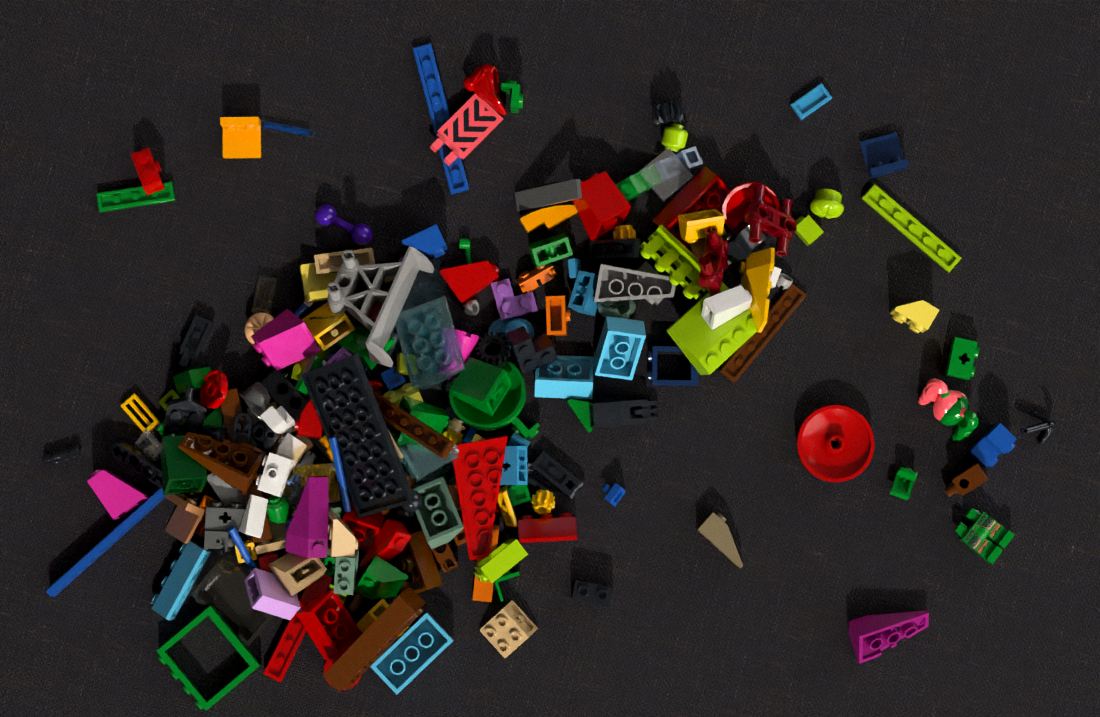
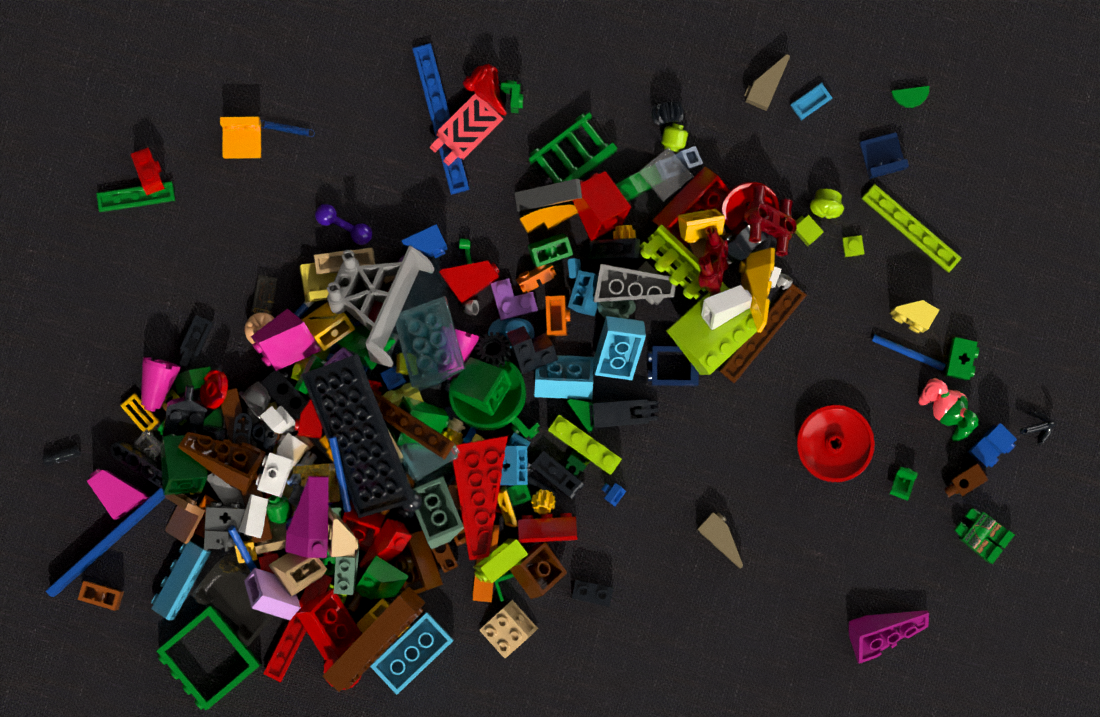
(100, 595): none -> dark orange brick
(156, 382): none -> dark pink cone
(538, 570): none -> reddish brown brick
(578, 461): none -> dark green tile
(584, 444): none -> lime brick
(590, 161): none -> green fence
(764, 87): none -> dark tan slope
(853, 246): none -> lime plate
(908, 352): none -> blue bar
(911, 97): none -> green tile

